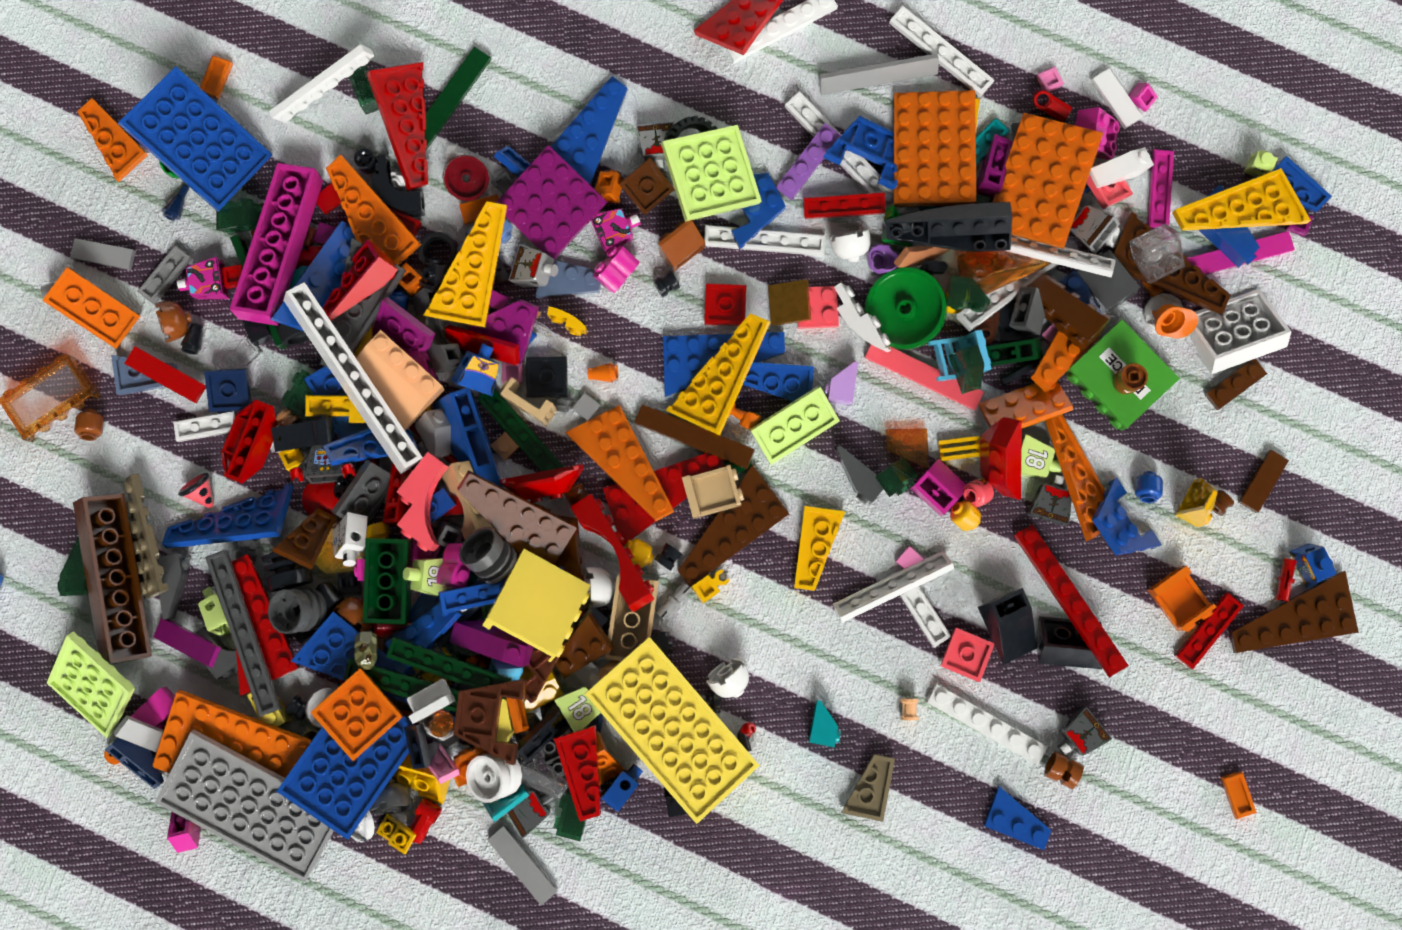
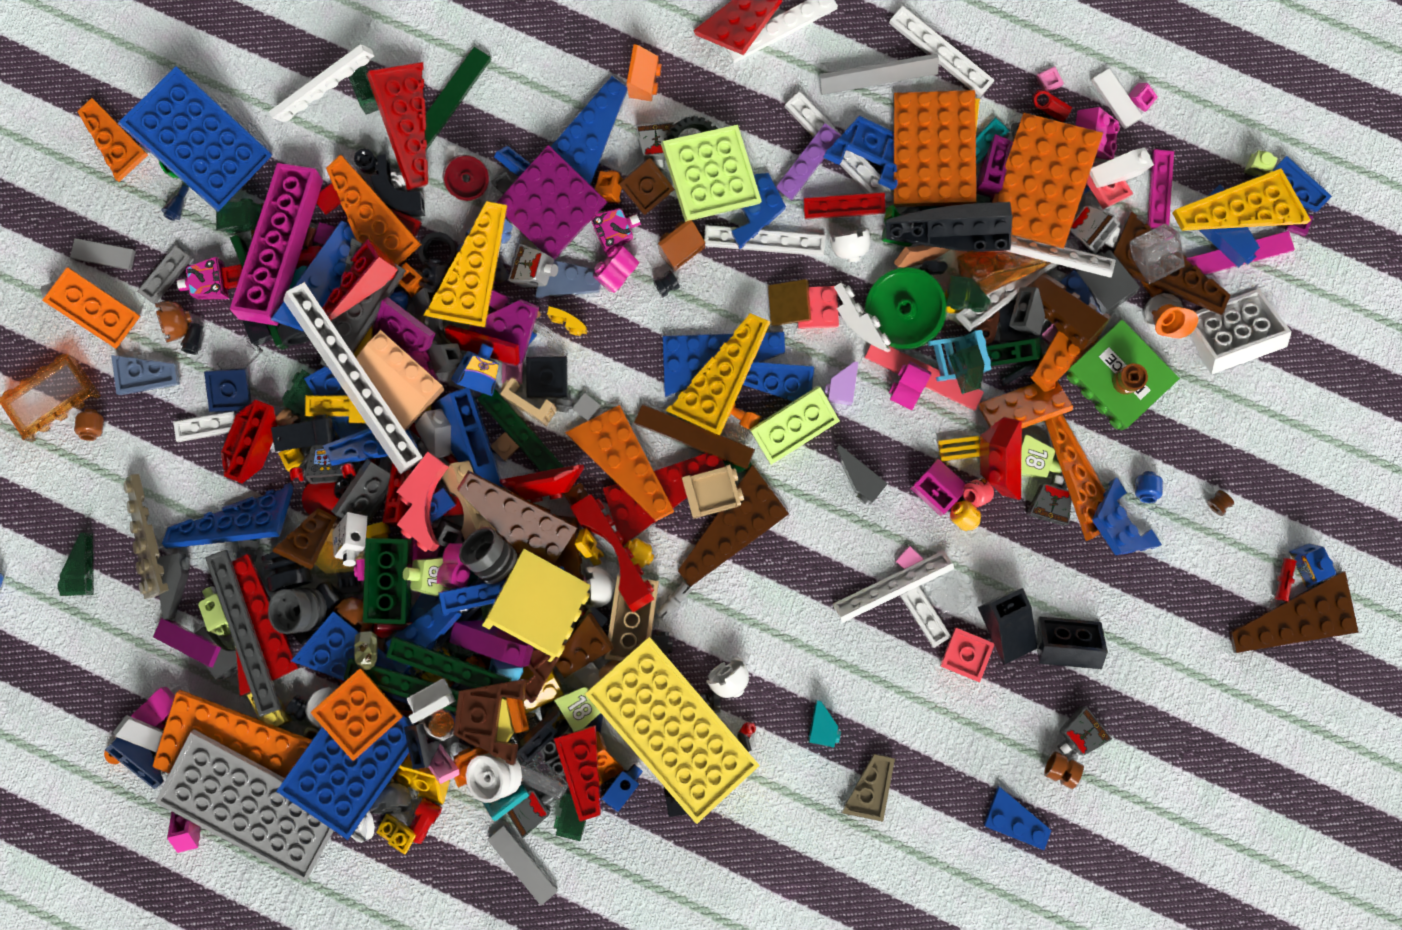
(90, 684): yellowish green plate -> none
(112, 578): reddish brown brick -> none
(165, 374): red tile -> none
(198, 490): hat -> none
(216, 76): orange tile -> none
(472, 209): orange tile -> none
(587, 546): none -> yellow plate
(606, 373): orange cone -> none
(642, 74): none -> orange slope
(672, 553): black wheel -> none
(707, 587): yellow plate -> none
(725, 304): red plate -> none
(816, 541): yellow wing -> none
(881, 259): medium lavender hair -> none
(897, 477): clear green brick -> none
(909, 444): clear orange wing -> none
(909, 709): light nougat bush -> none
(910, 385): none -> dark pink brick
(986, 724): white plate -> none
(1071, 601): red plate -> none
(1181, 599): orange panel -> none
(1198, 503): yellow wedge -> none
(1209, 631): red tile -> none
(1235, 384): reddish brown plate -> none
(1238, 795): orange tile -> none
(1263, 481): reddish brown tile -> none

